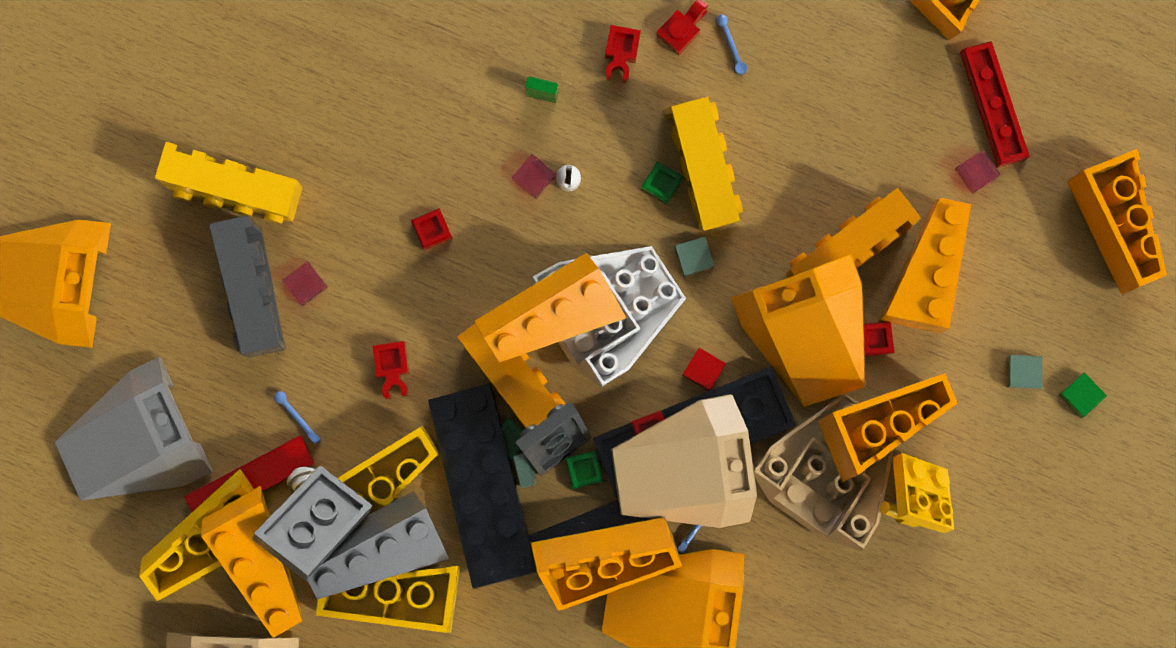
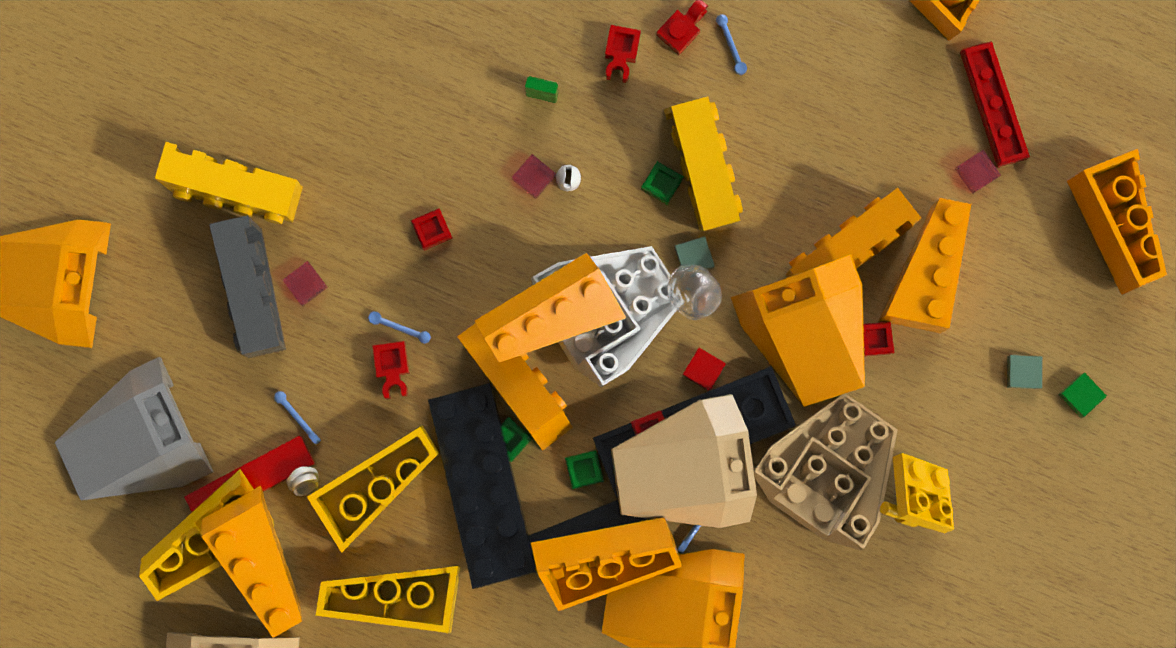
(312, 523): plate -> none
(375, 318): none -> medium blue hinge
(381, 547): wedge -> none
(525, 471): sand green tile -> none
(554, 437): dark grey plate -> none
(694, 291): none -> clear hat
(878, 425): light orange wedge -> none

